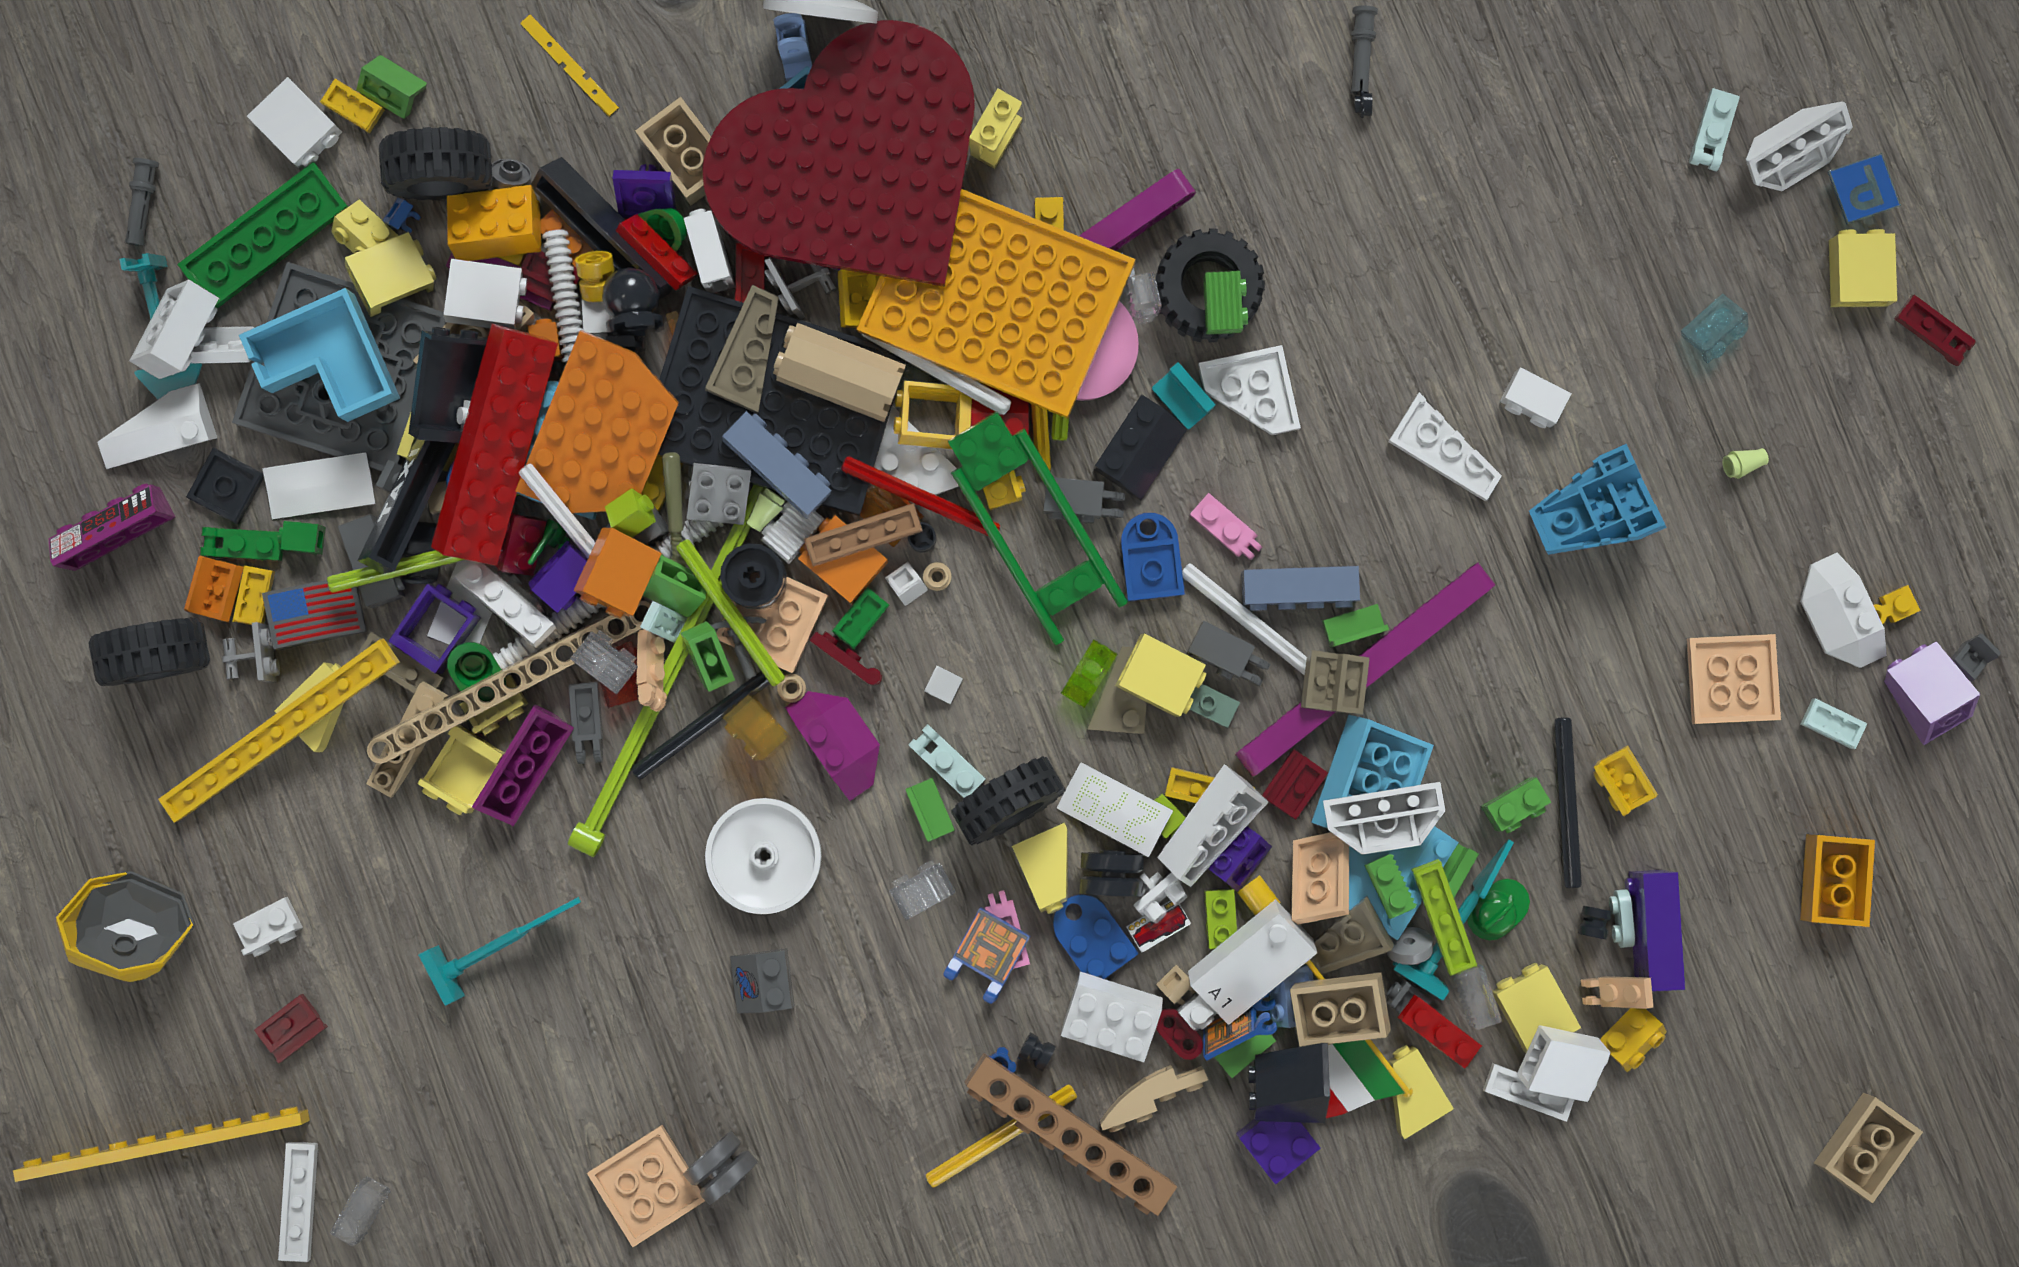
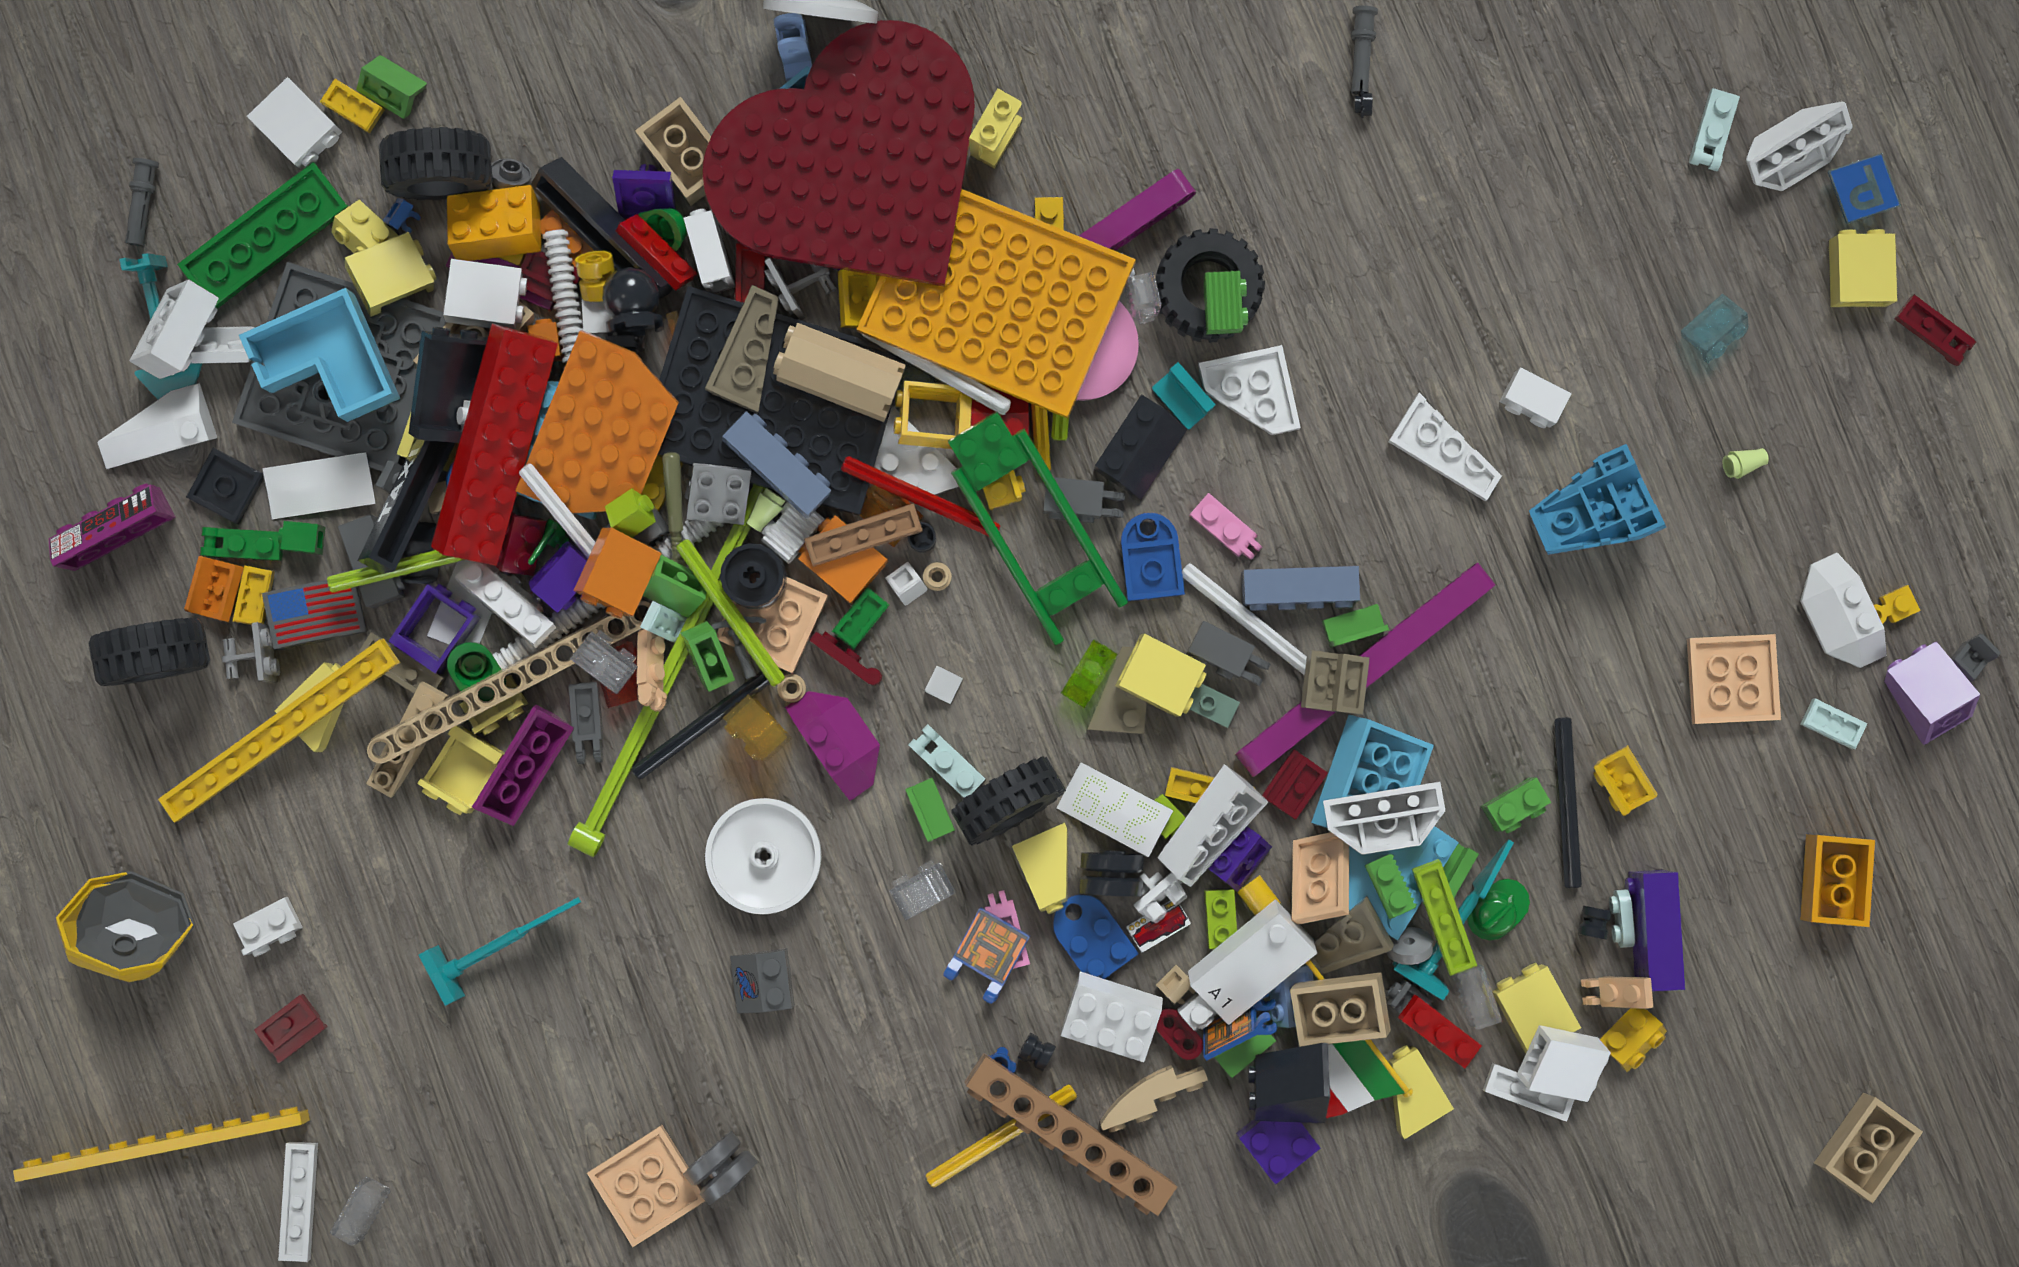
(572, 67): yellow piece -> none

